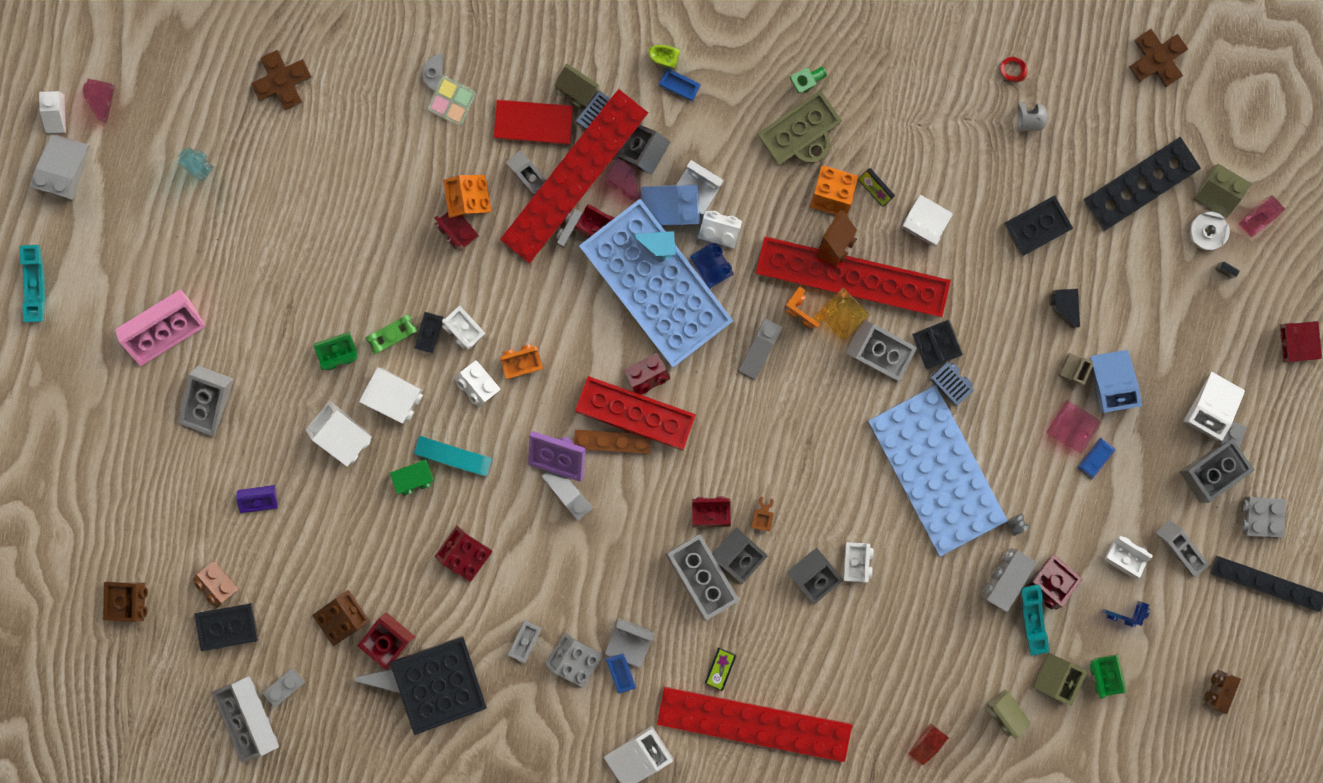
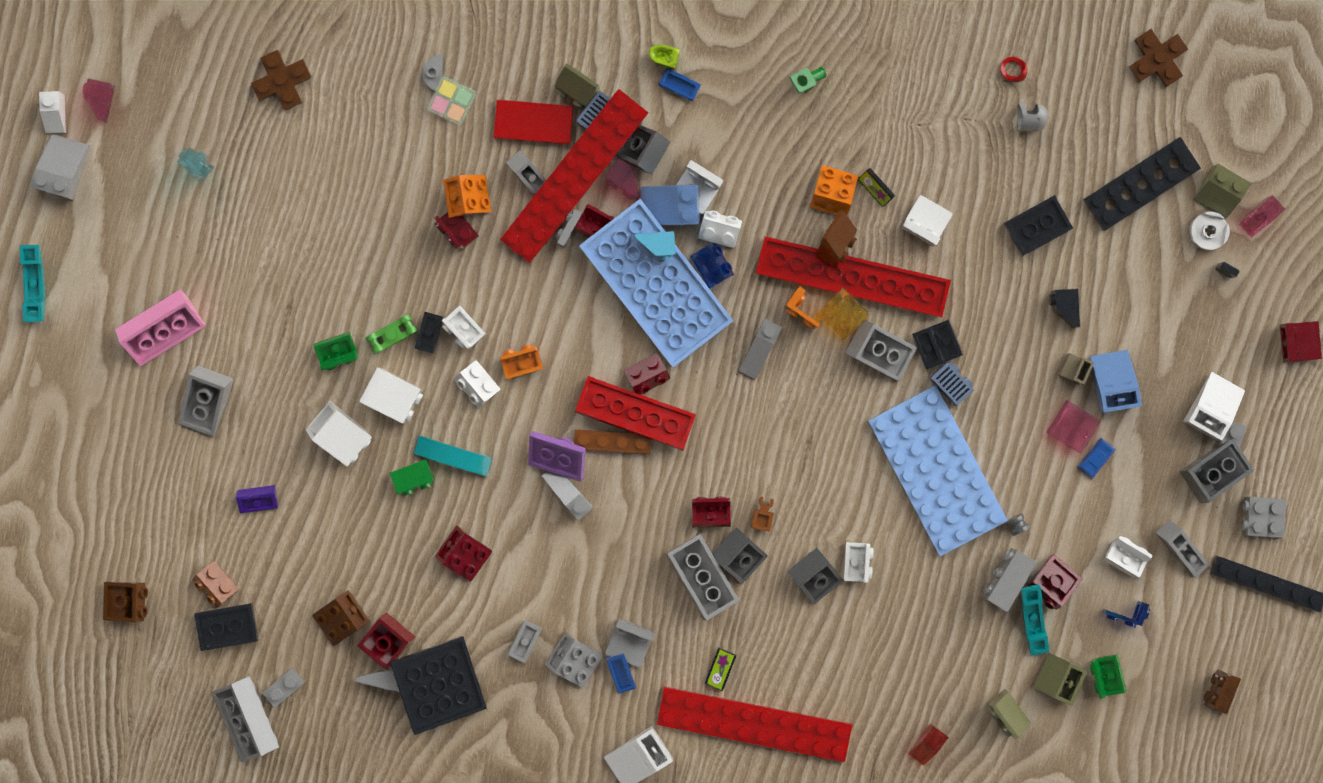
(801, 130): olive plate -> none

